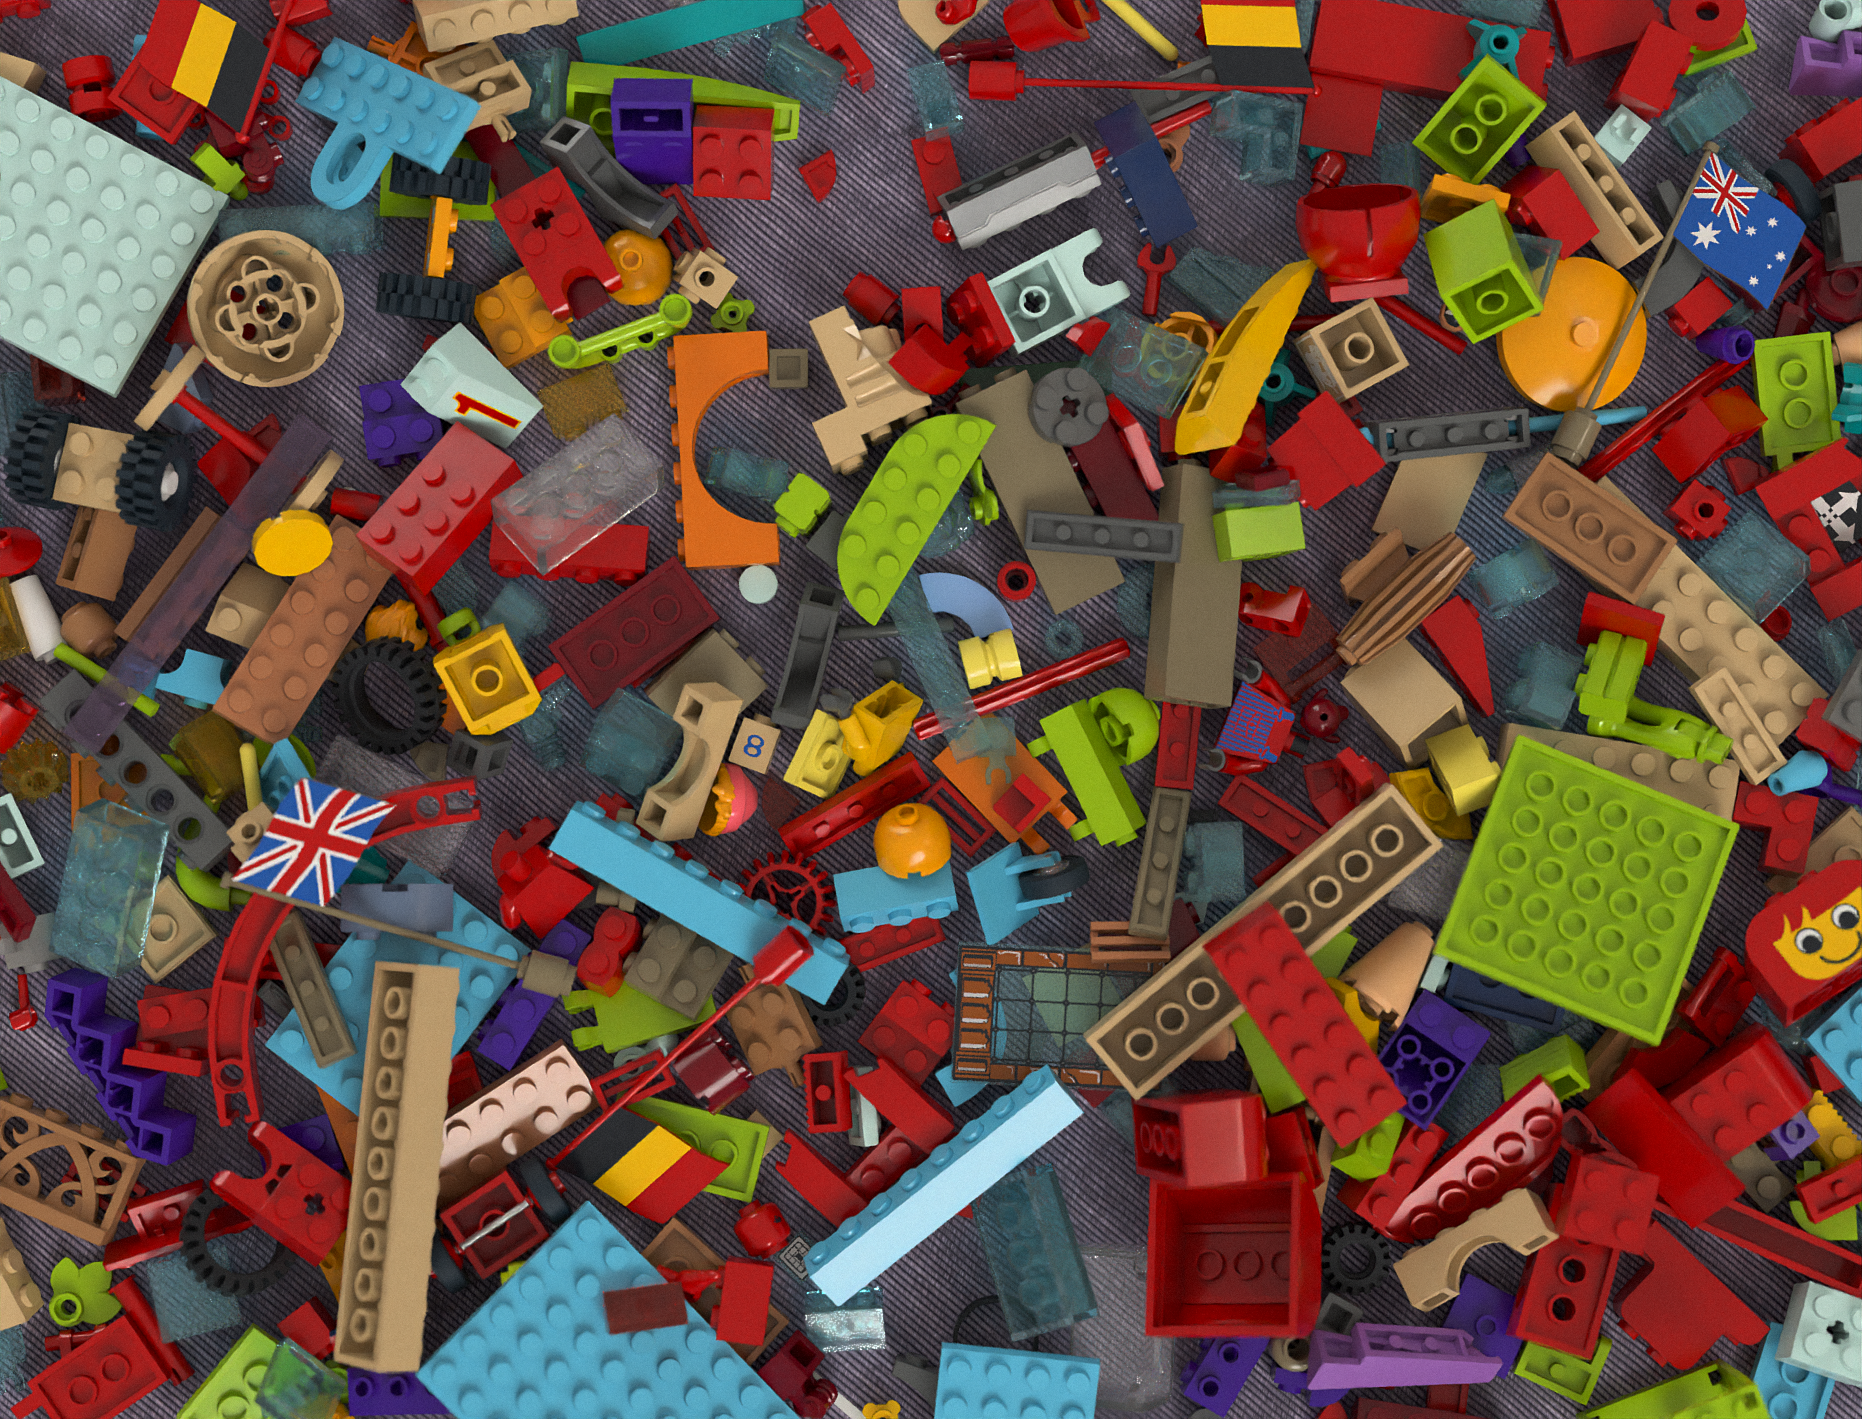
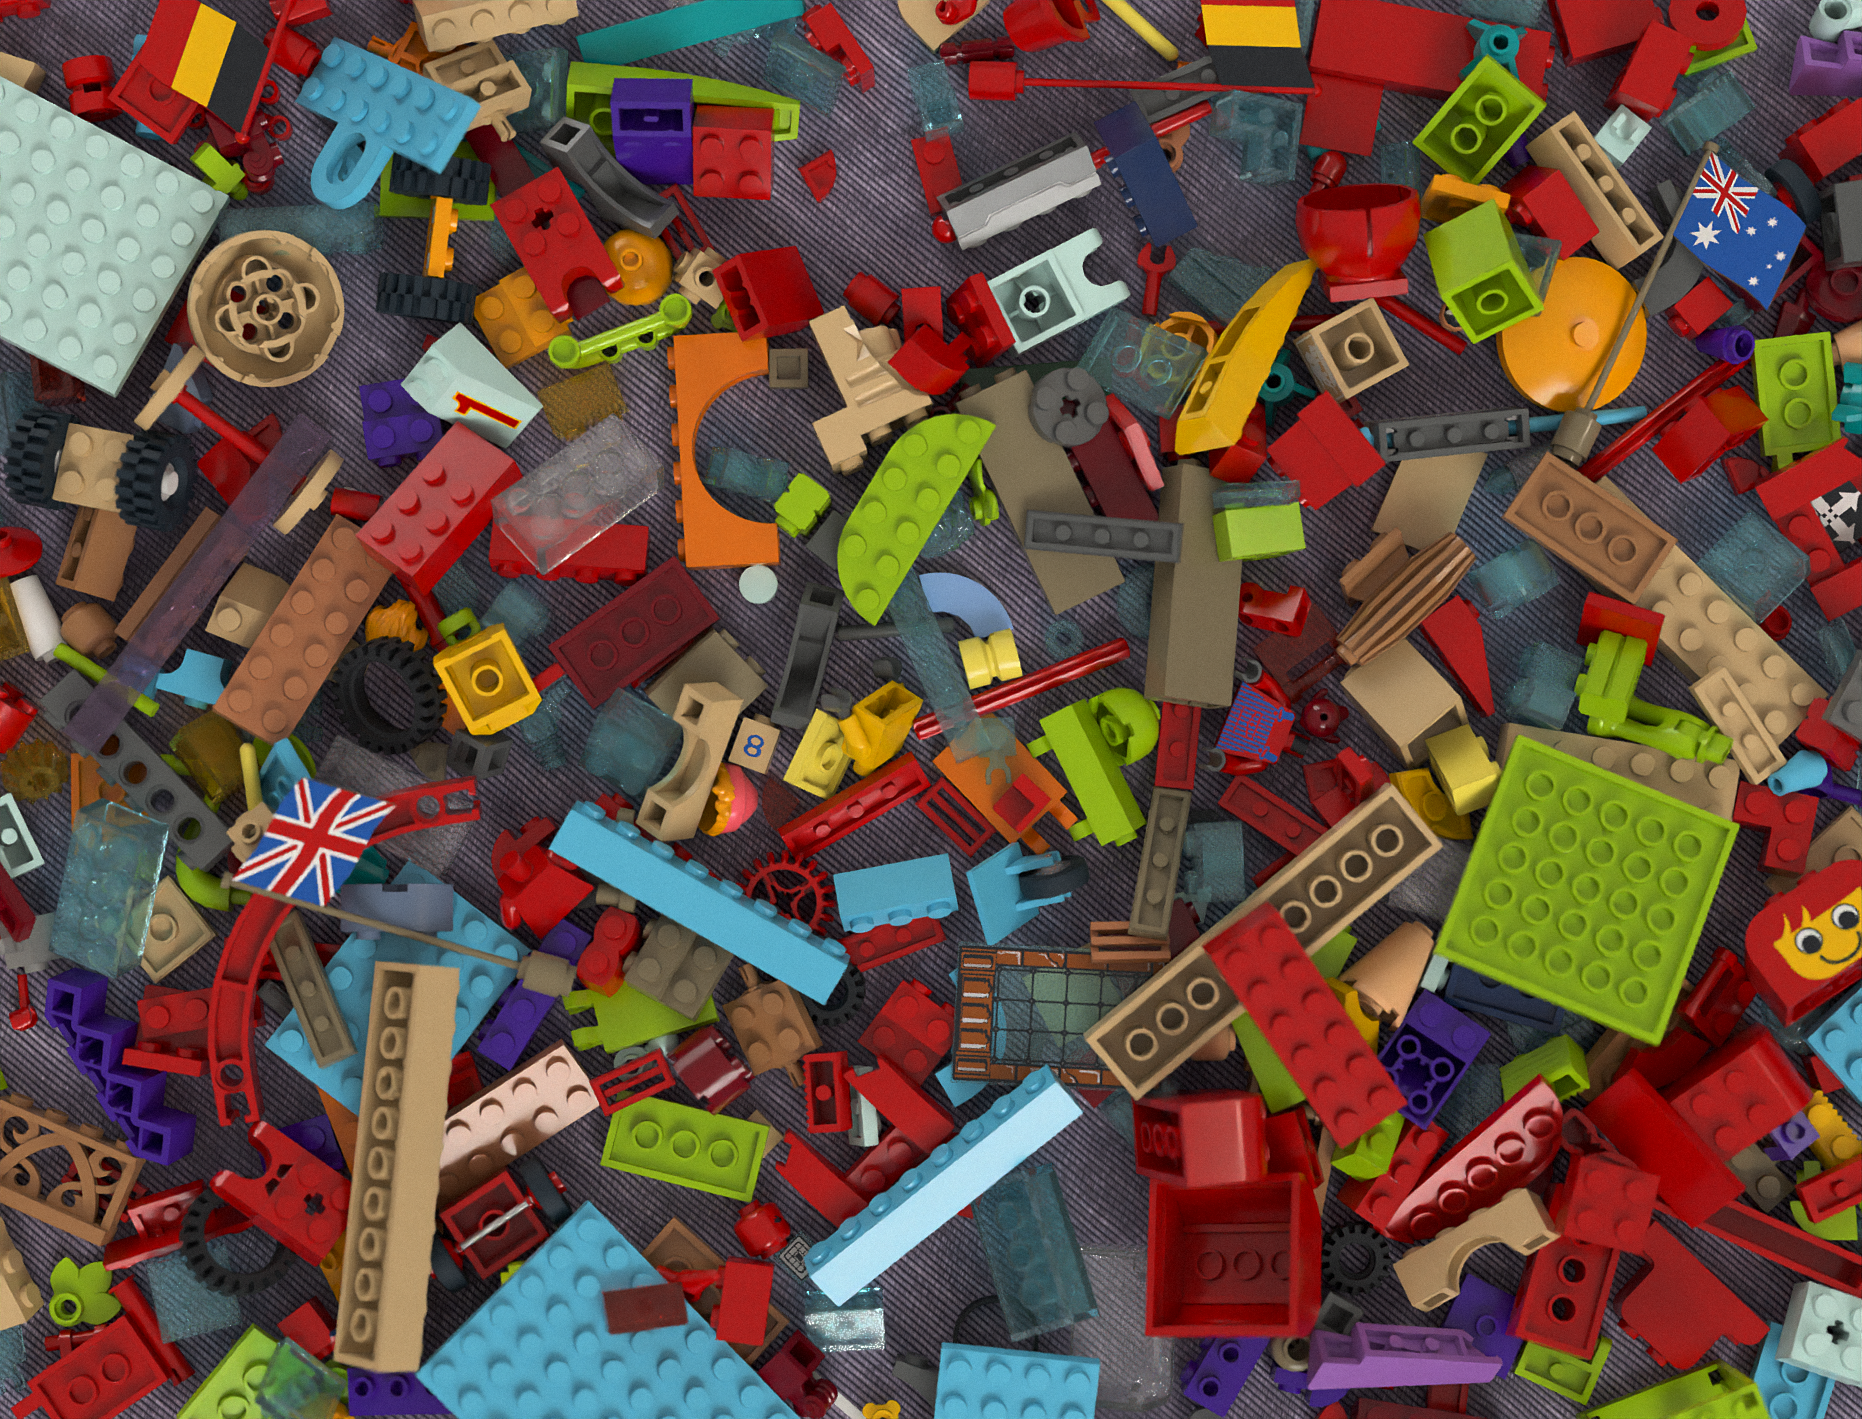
(292, 543): yellow tile -> none
(642, 1159): flag -> none
(768, 293): none -> red brick
(911, 840): light orange cylinder -> none
(1019, 569): red brick -> none
(1088, 336): red tile -> none
(1262, 478): dark red tile -> none
(1685, 511): red brick -> none

